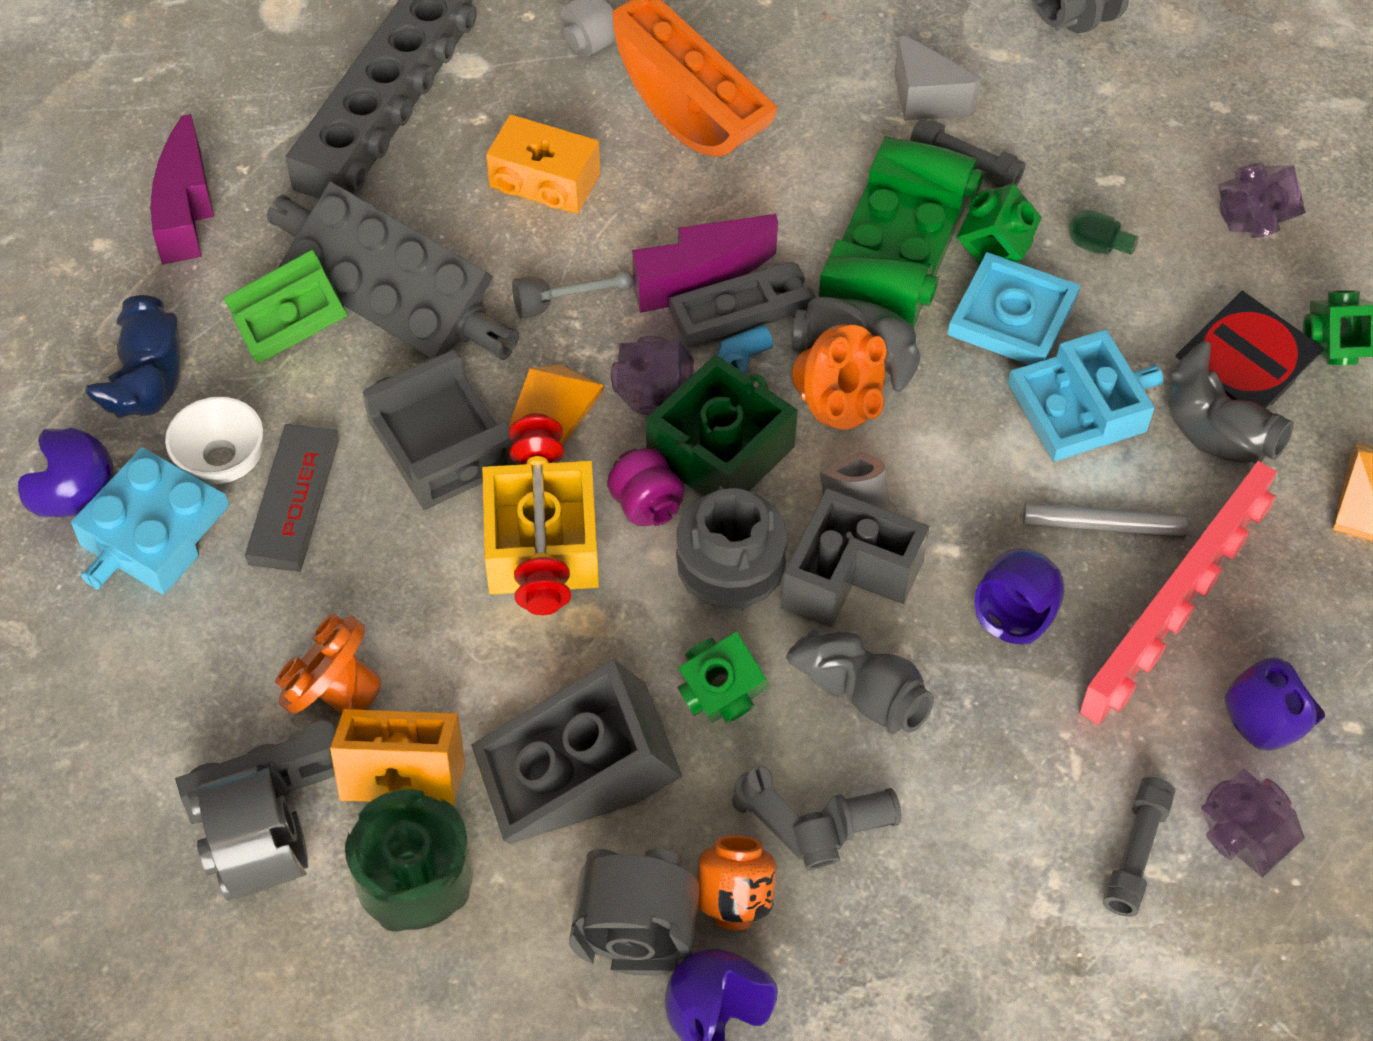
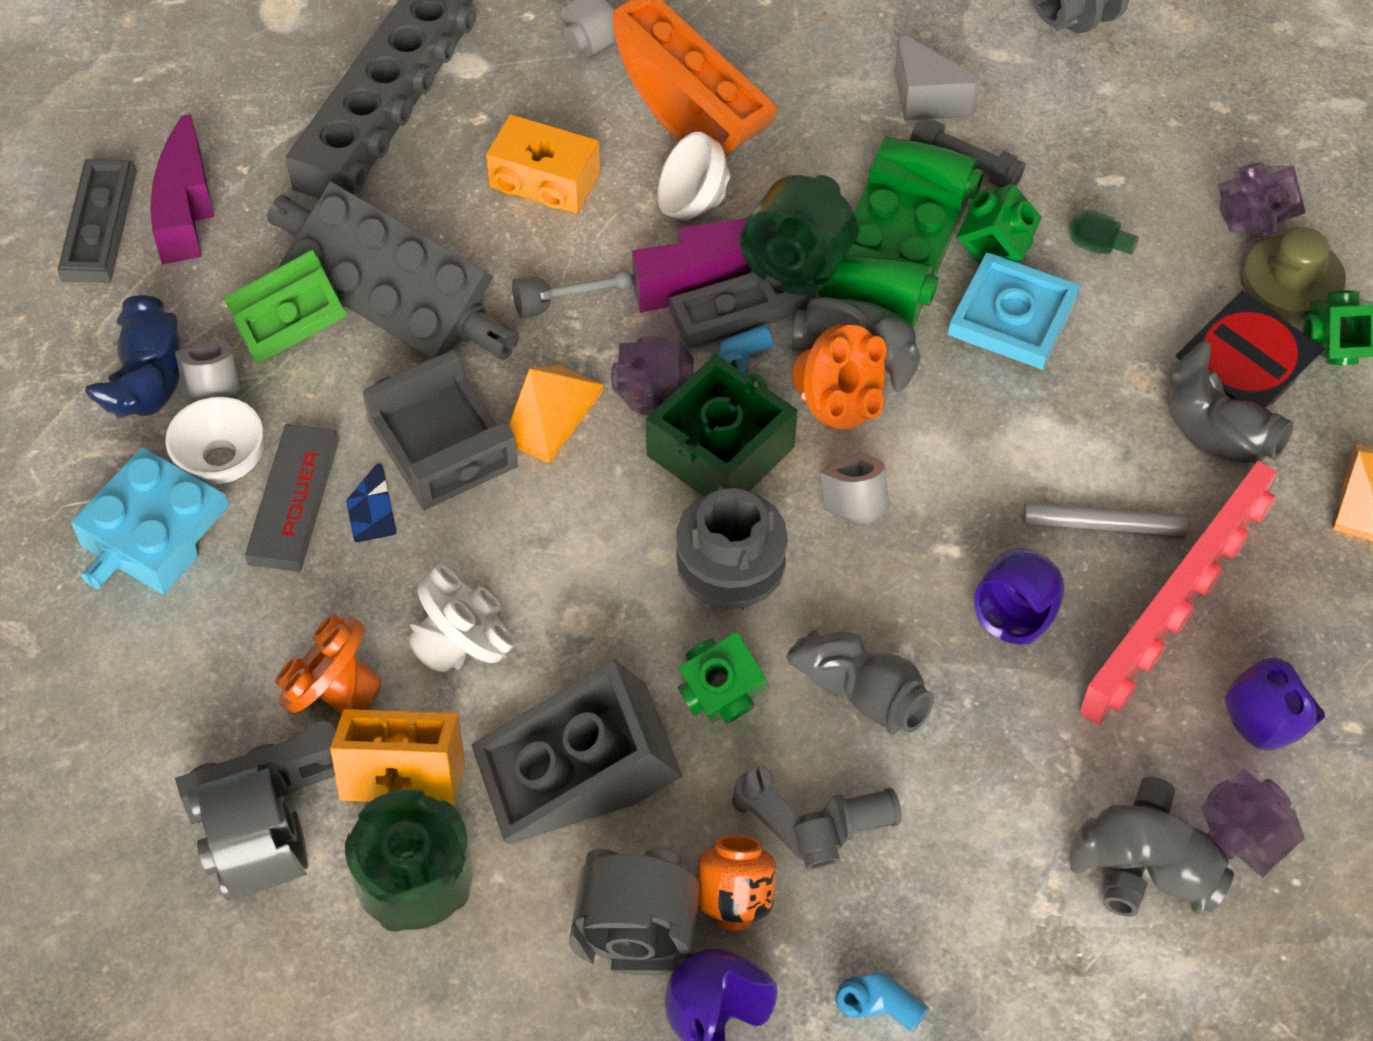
(74, 474): dark purple helmet -> none
(97, 221): none -> dark grey tile
(208, 370): none -> light grey plate
(371, 508): none -> dark blue sticker
(457, 623): none -> white plate
(539, 520): yellow brick -> none
(645, 487): magenta piece -> none
(693, 177): none -> white piece
(799, 233): none -> clear green brick
(851, 546): dark grey brick -> none
(880, 995): none -> dark azure arm
(1085, 396): medium azure plate -> none
(1177, 855): none -> dark grey animal
(1291, 272): none -> olive plate

